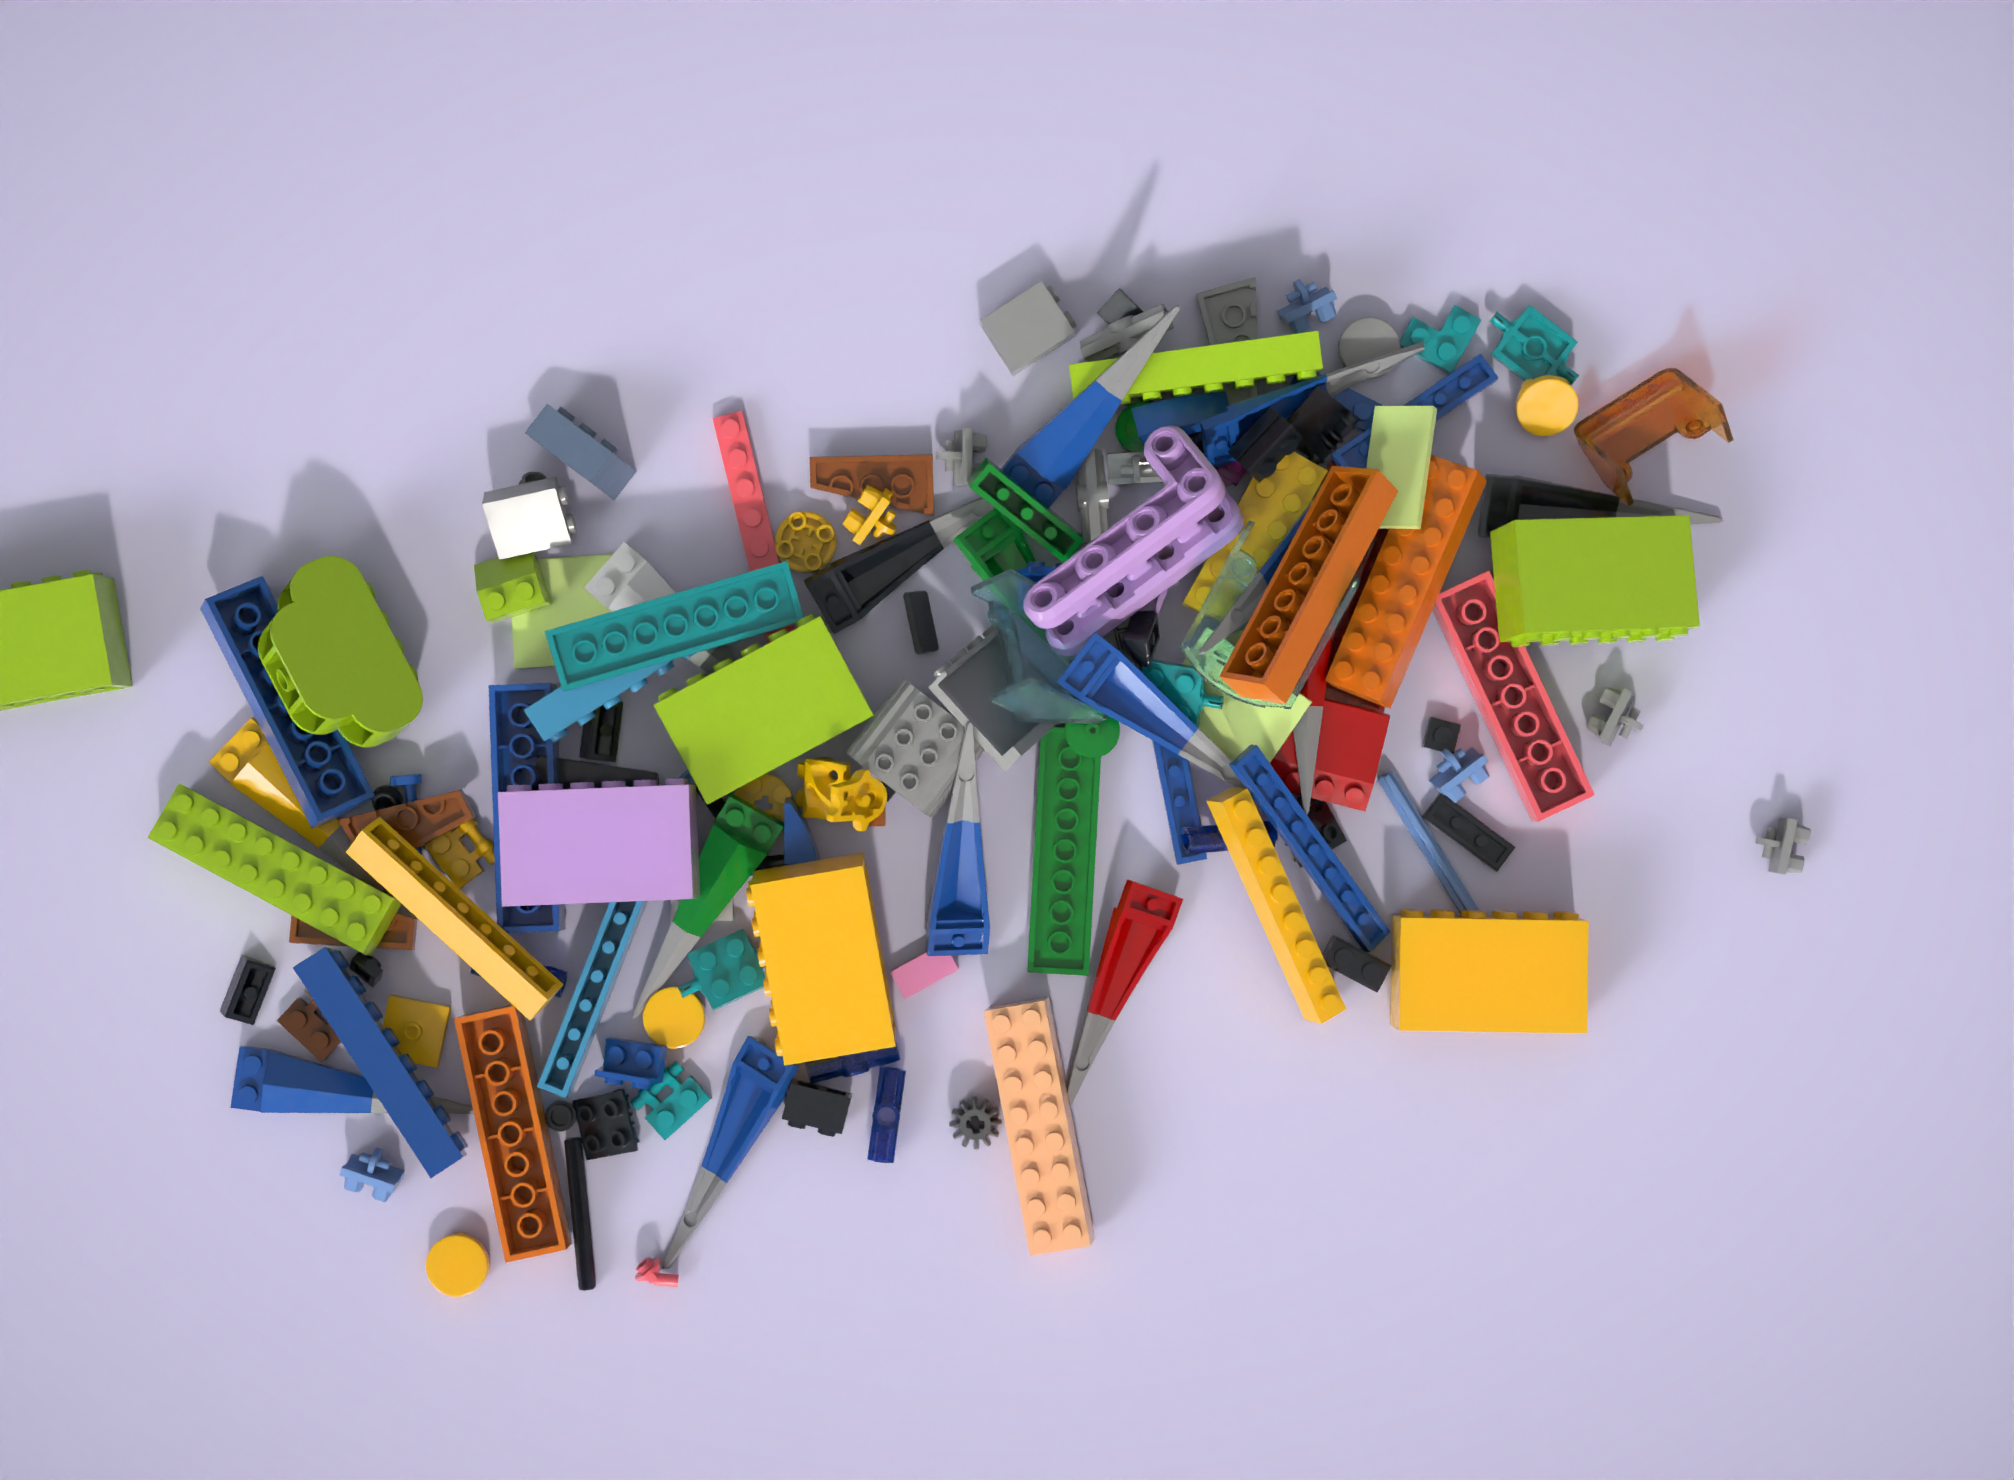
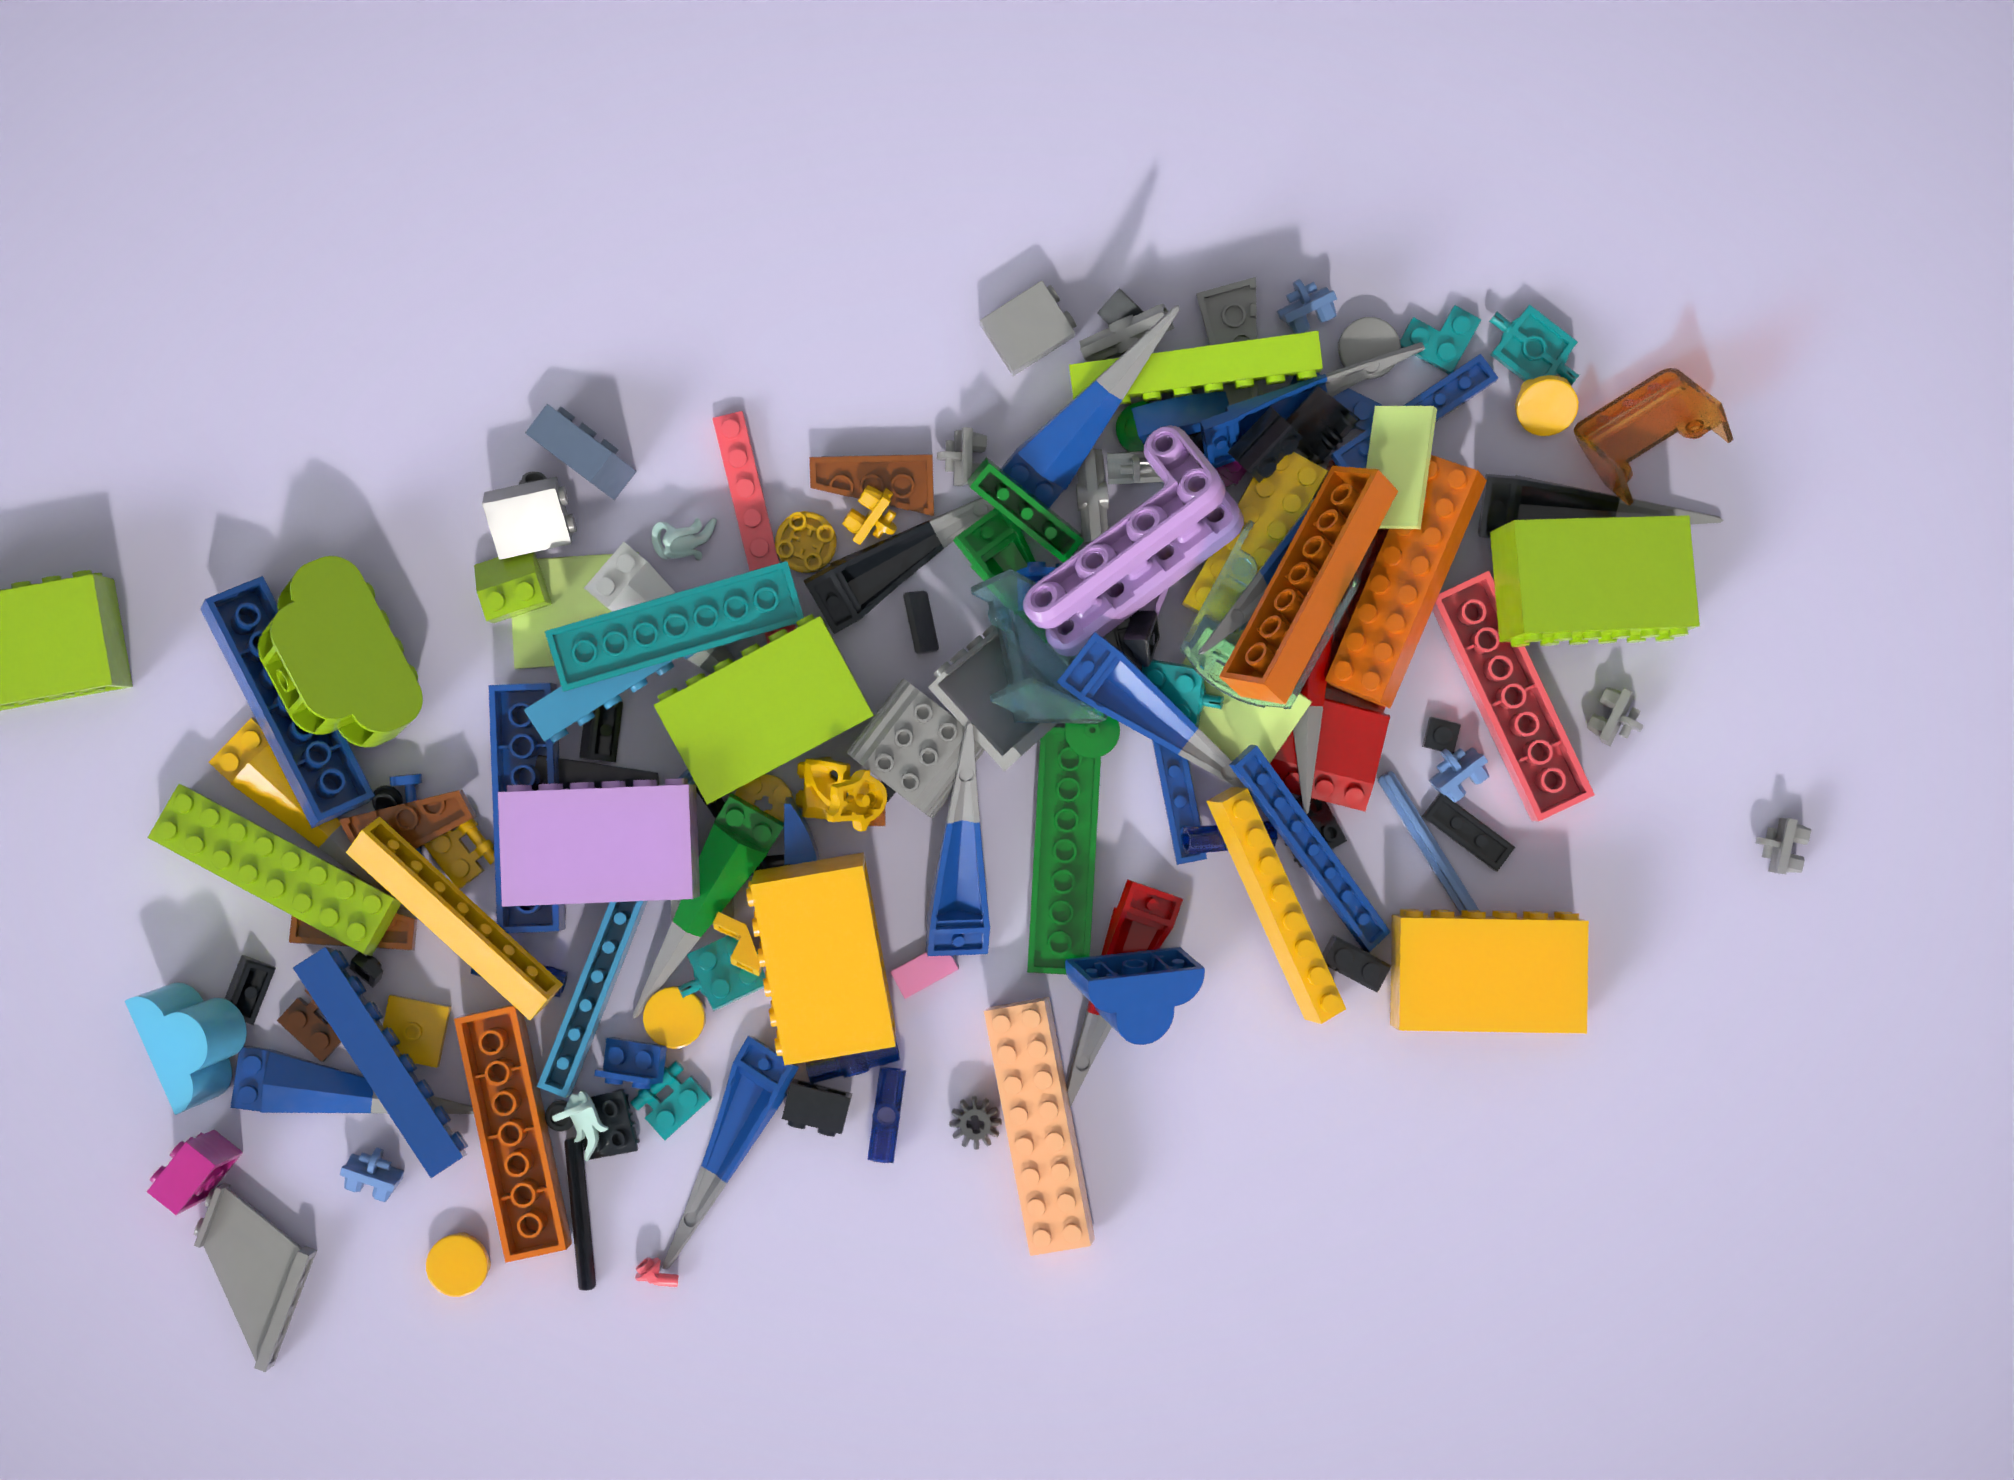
(188, 1041): none -> medium azure brick
(193, 1171): none -> dark pink brick
(256, 1268): none -> light grey piece
(585, 1119): none -> light aqua piece
(681, 541): none -> light aqua piece
(744, 954): none -> yellow slope
(1137, 988): none -> blue brick

